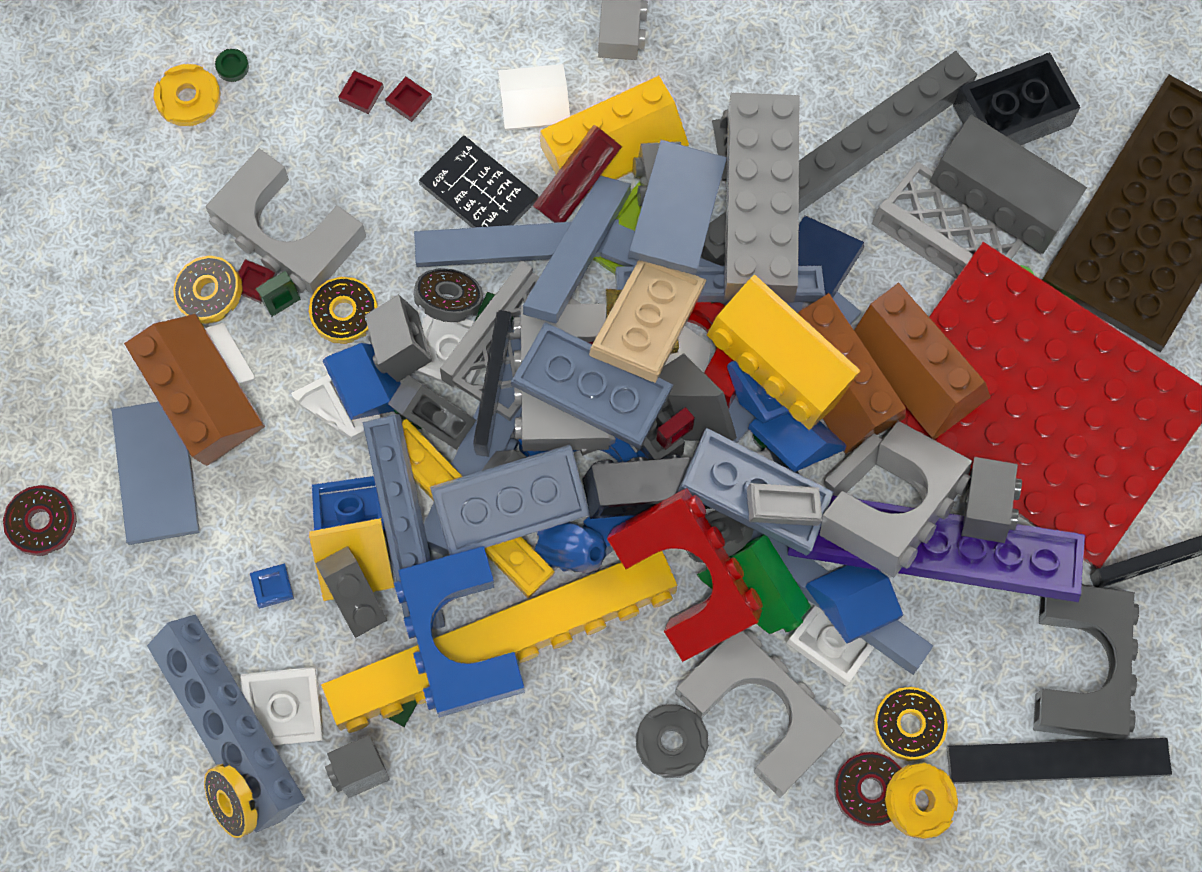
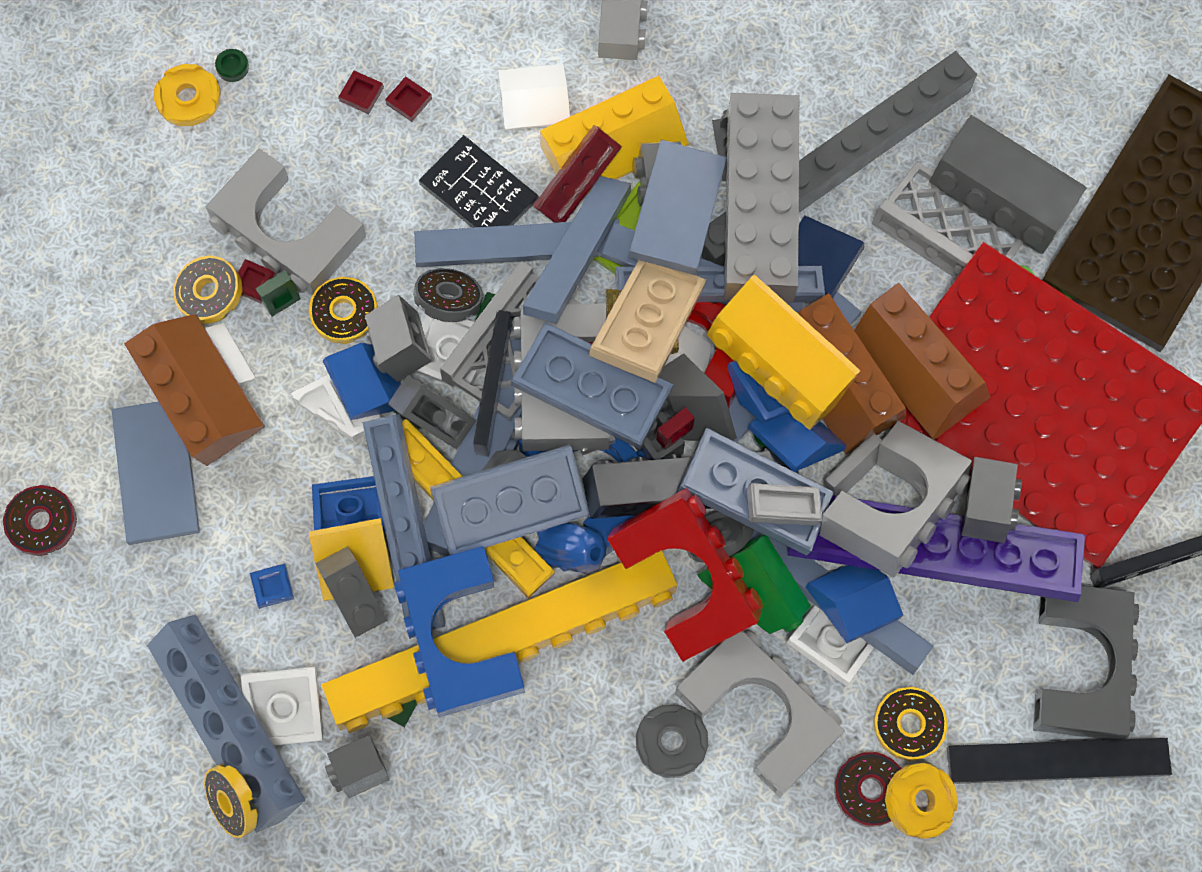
(1021, 100): black brick -> none

